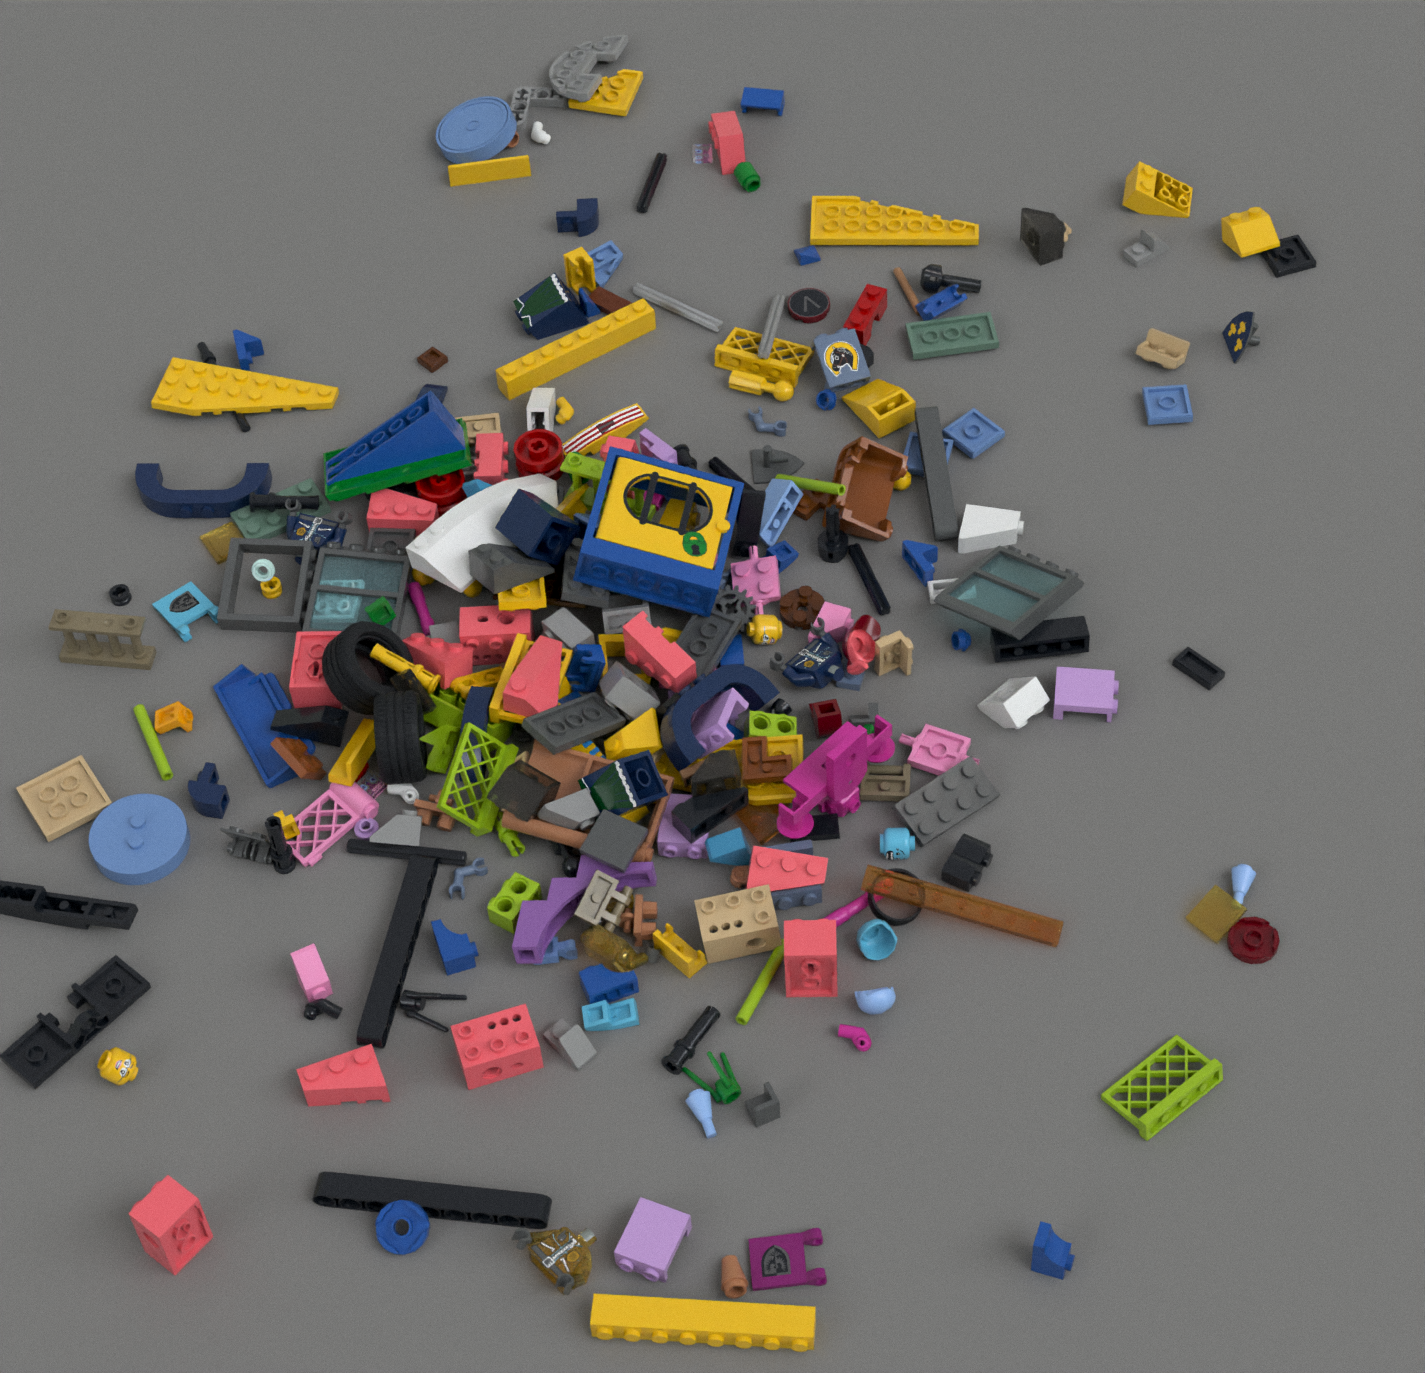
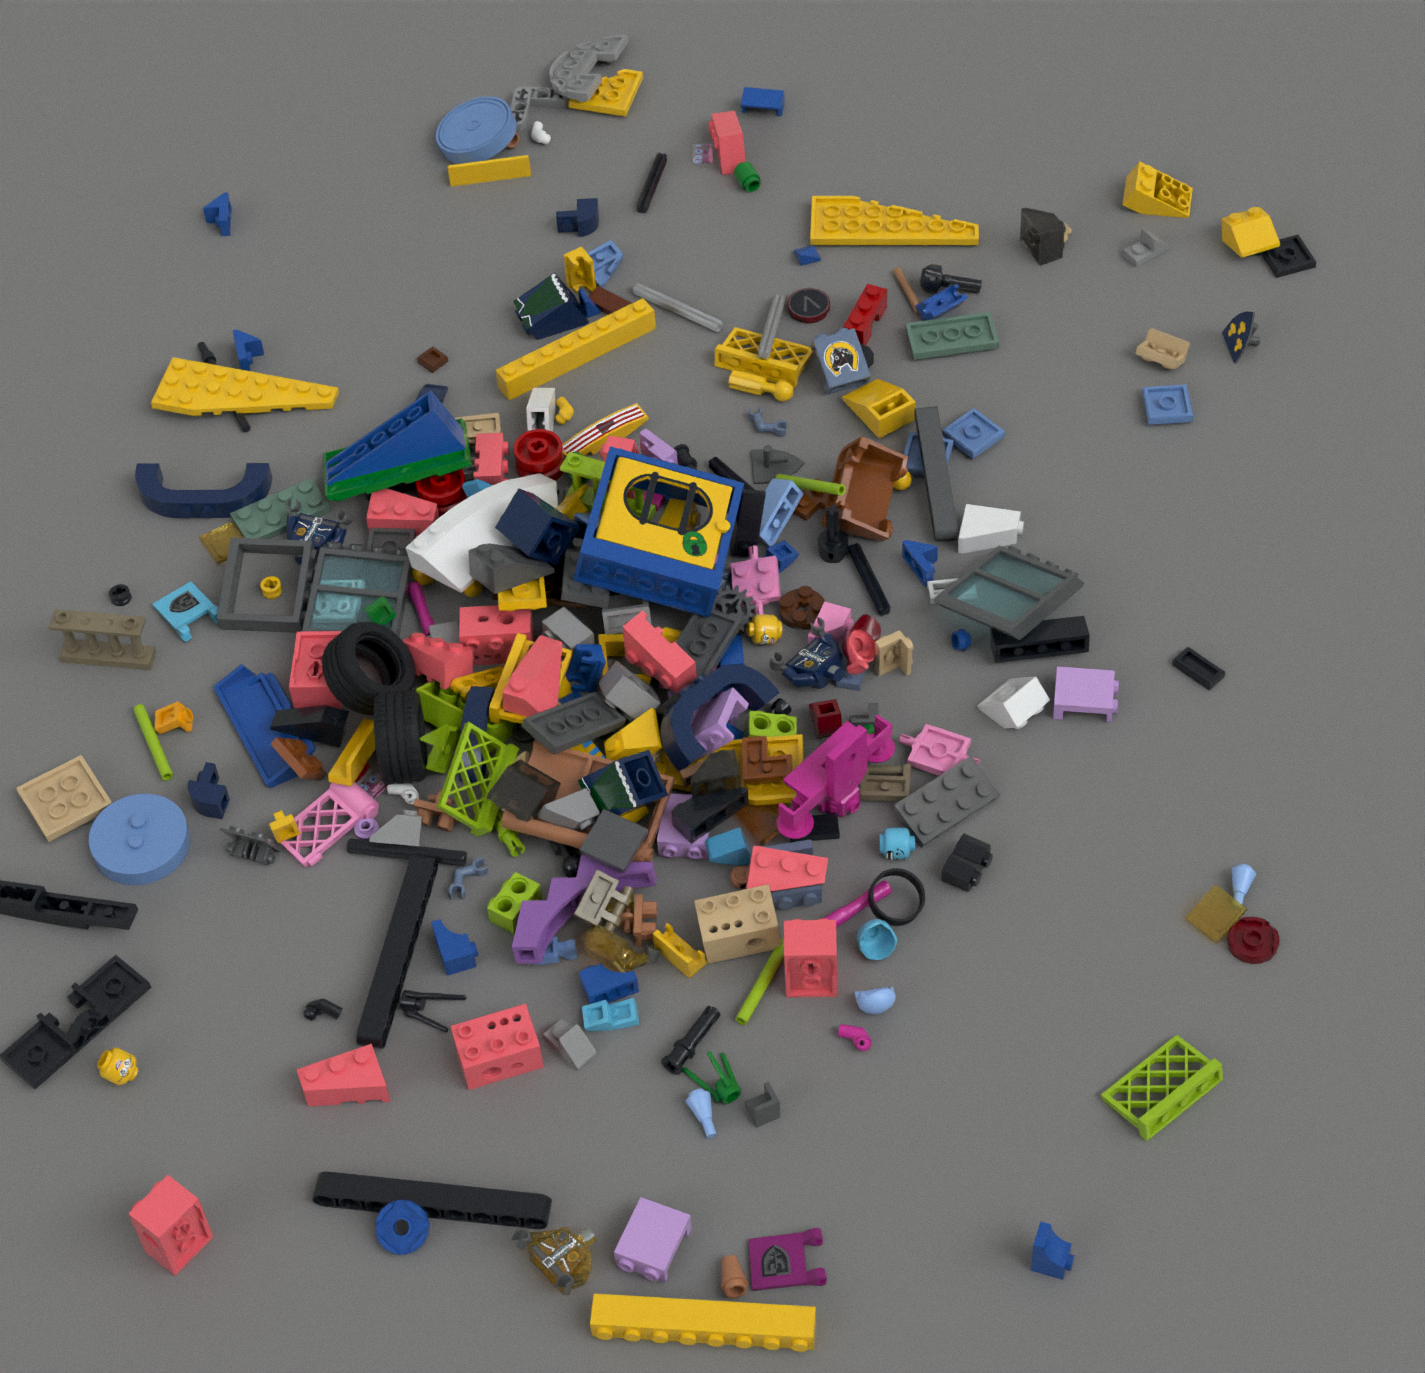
(220, 213): none -> blue slope
(258, 574): light aqua plate -> none
(272, 502): black pin -> none
(281, 851): black pin -> none
(311, 973): bright pink slope -> none
(399, 664): yellow pin -> none
(406, 681): clear smoke tile -> none
(822, 397): blue plate -> none
(962, 905): clear orange tile -> none

